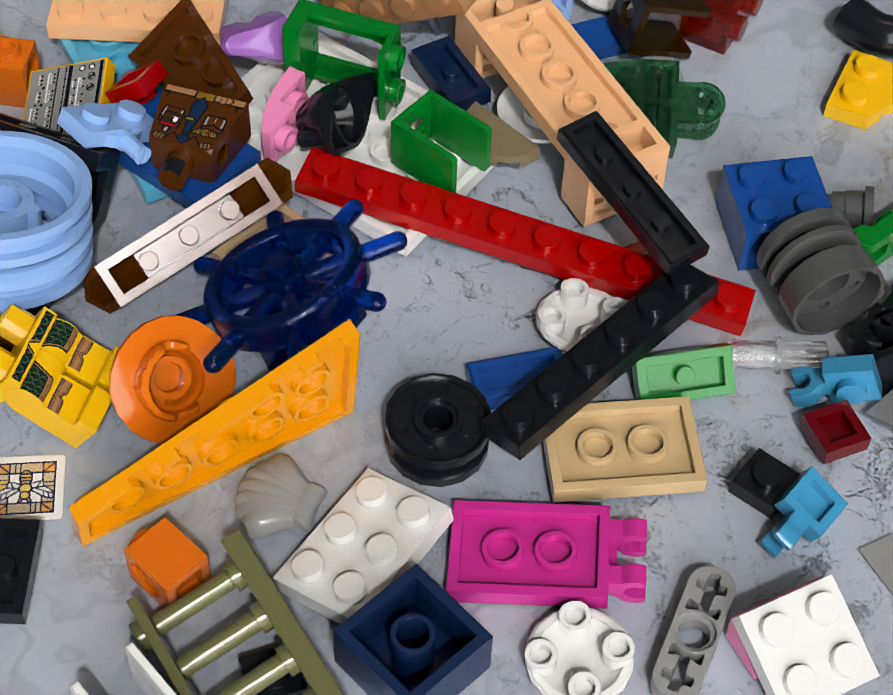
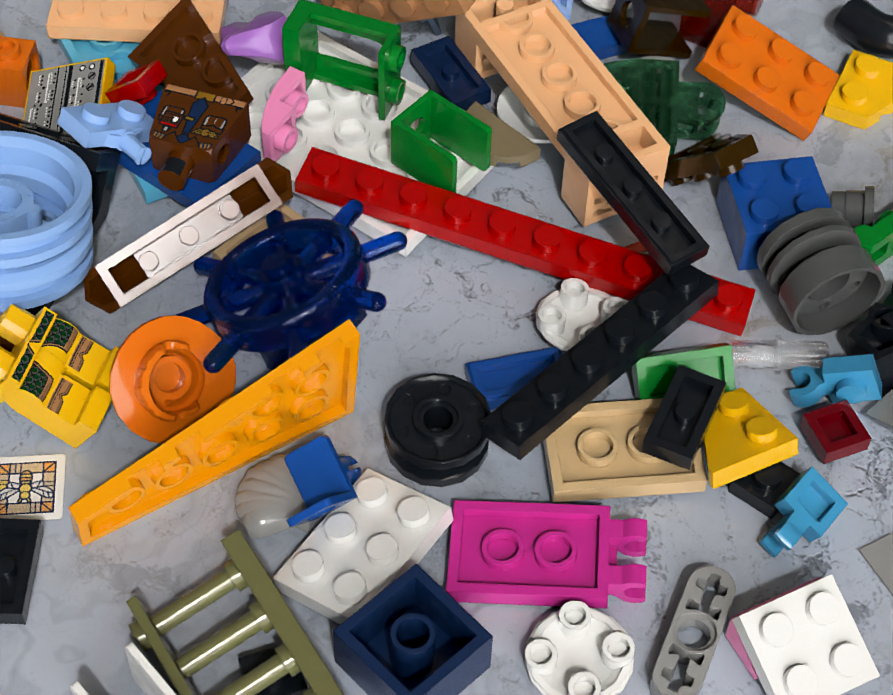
(166, 562): orange brick -> none
(321, 479): none -> blue bracket
(337, 114): black hat -> none
(683, 417): none -> black plate
(709, 157): none -> dark brown wing
(744, 439): none -> yellow wing
(767, 72): none -> orange plate

